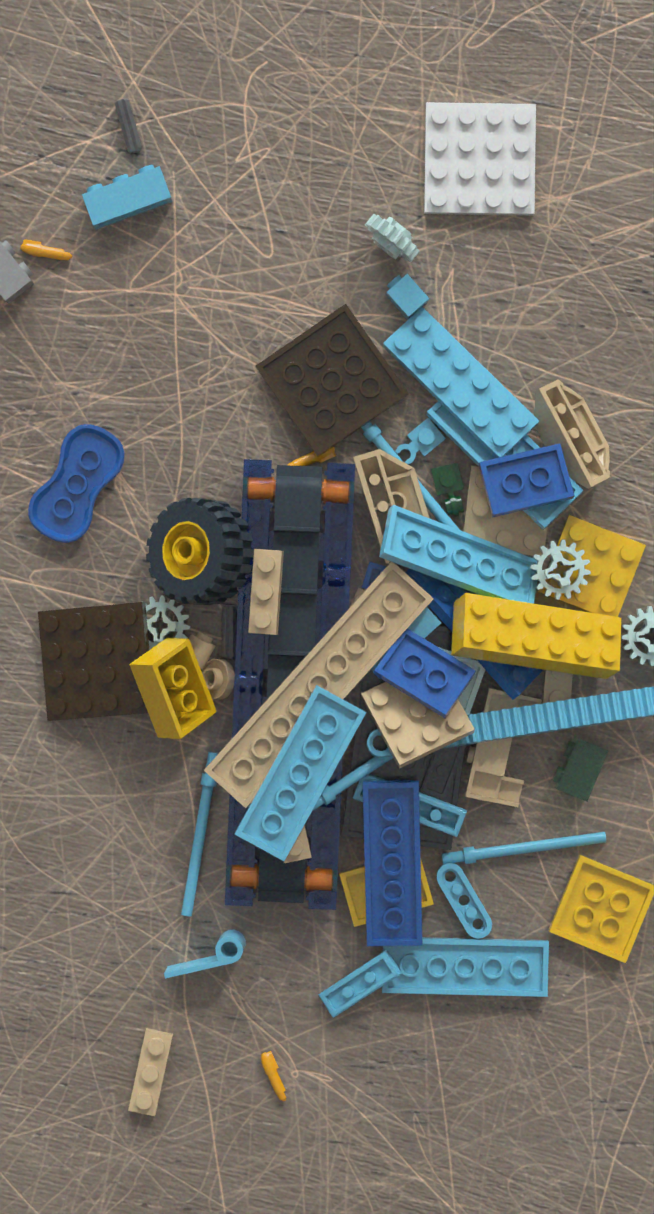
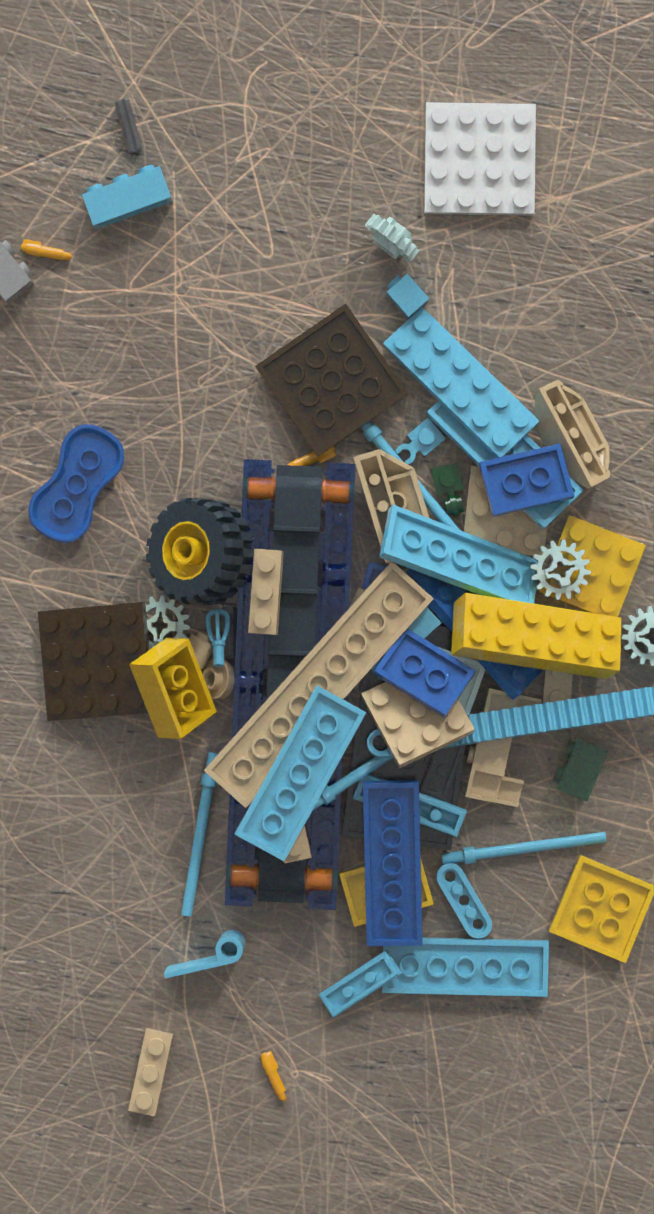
(217, 644): none -> medium azure piece

